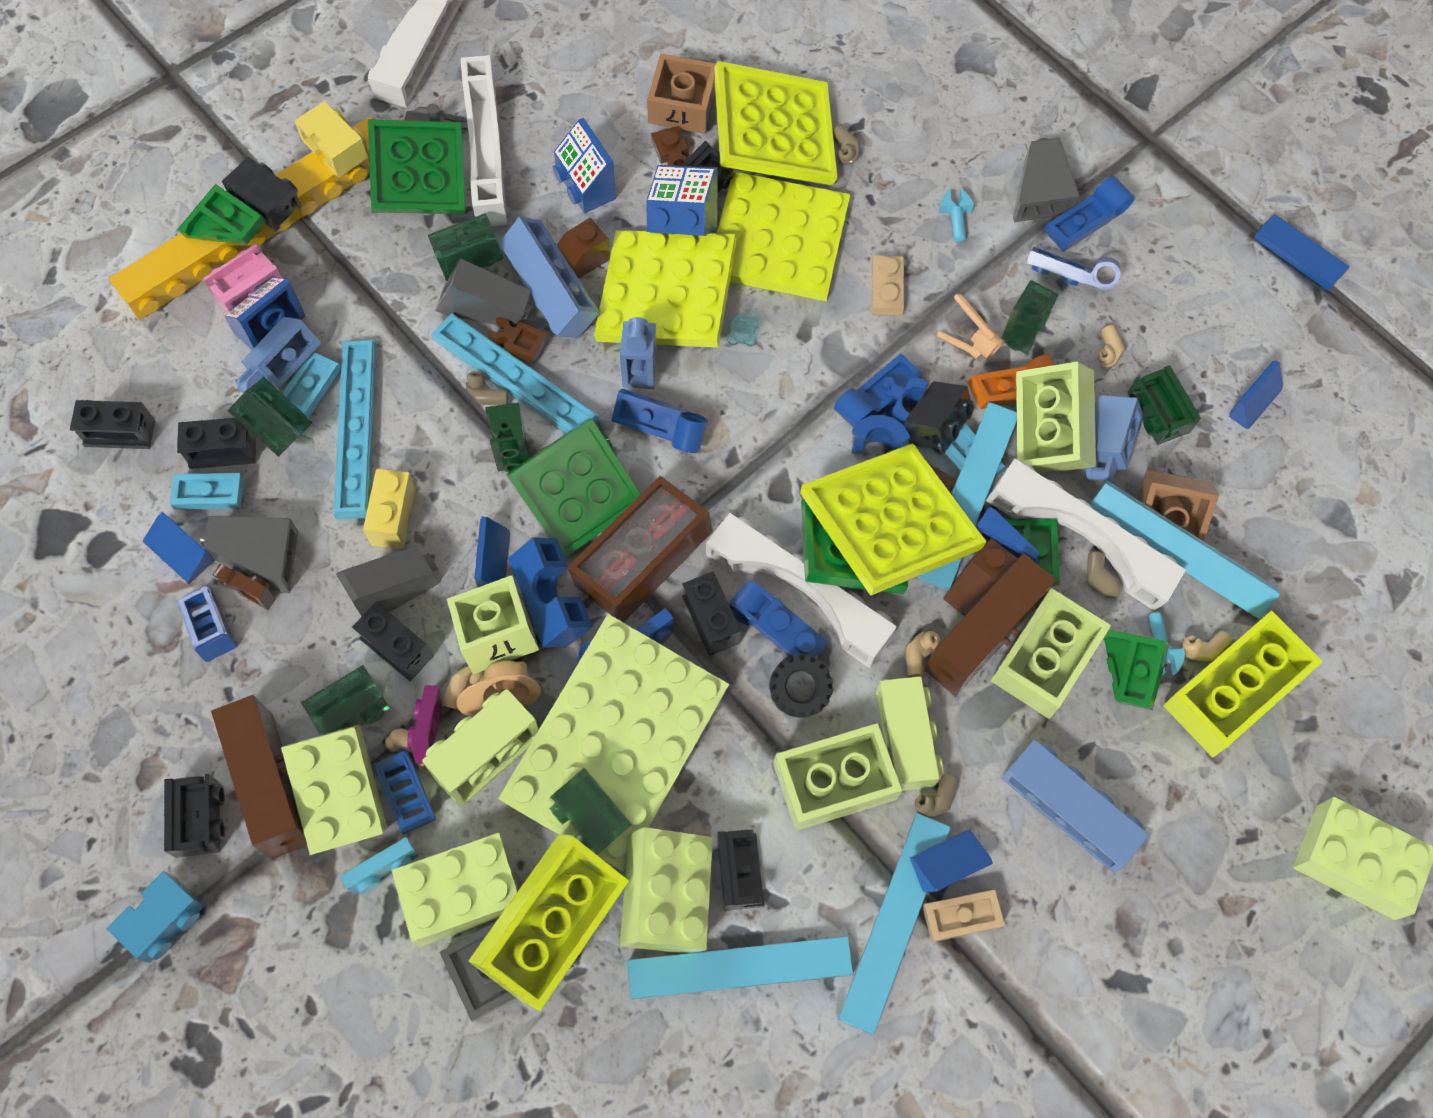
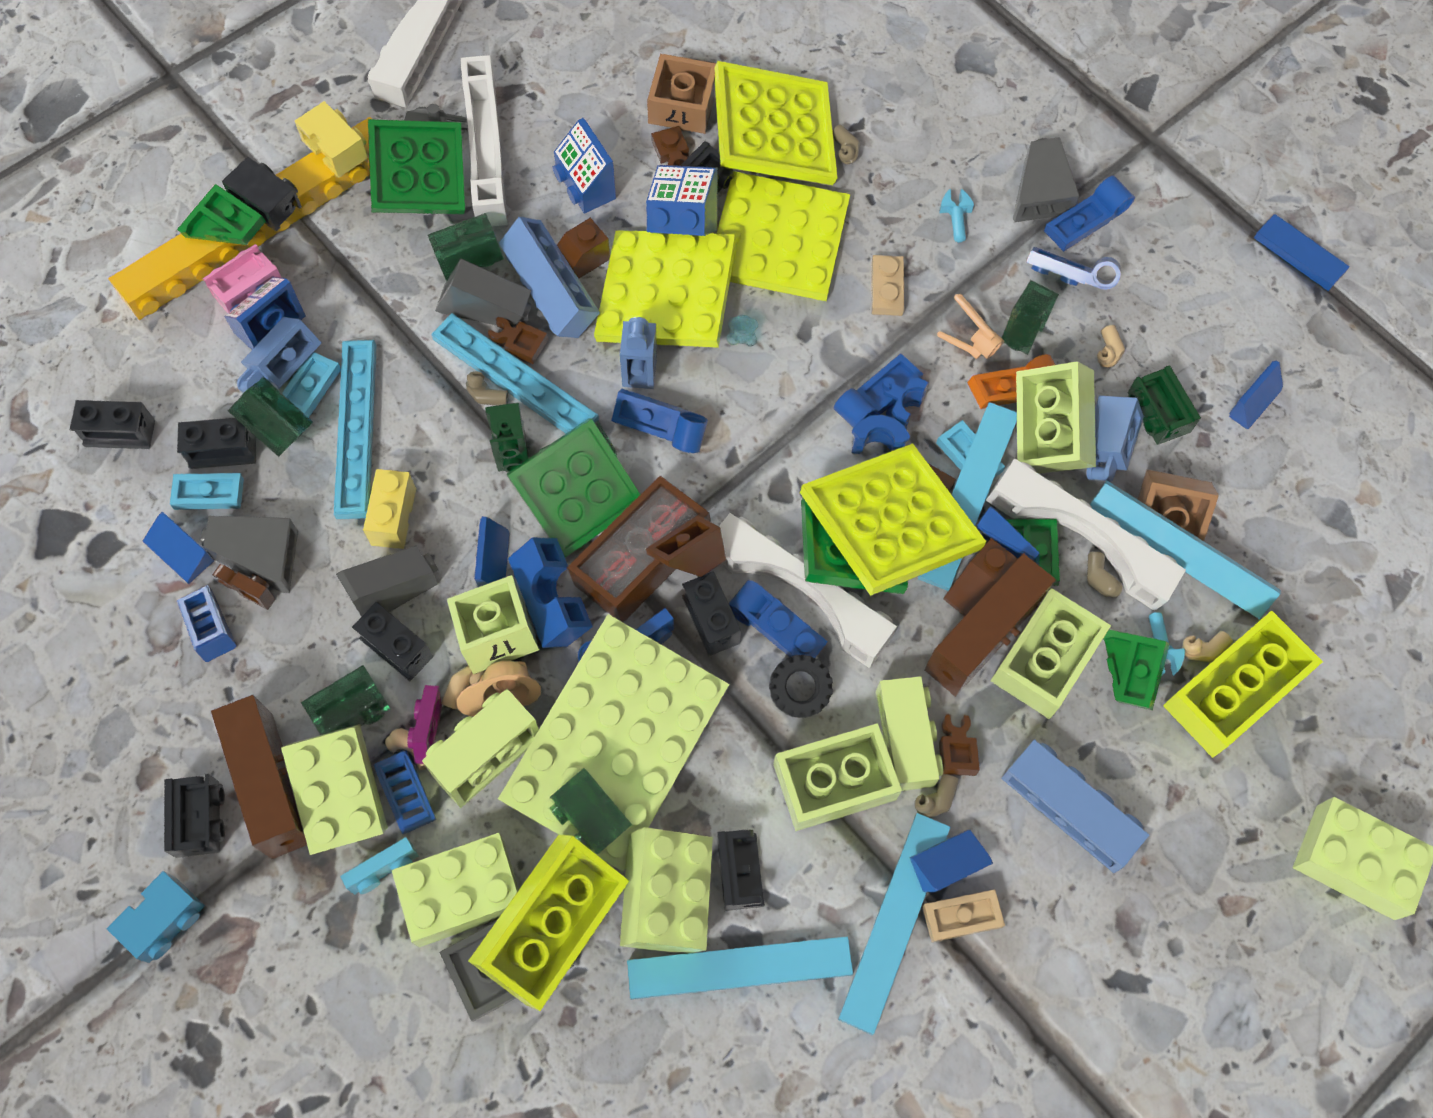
(691, 548): none -> reddish brown slope
(919, 649): tan arm -> none
(939, 415): black hinge -> none
(957, 750): none -> reddish brown plate

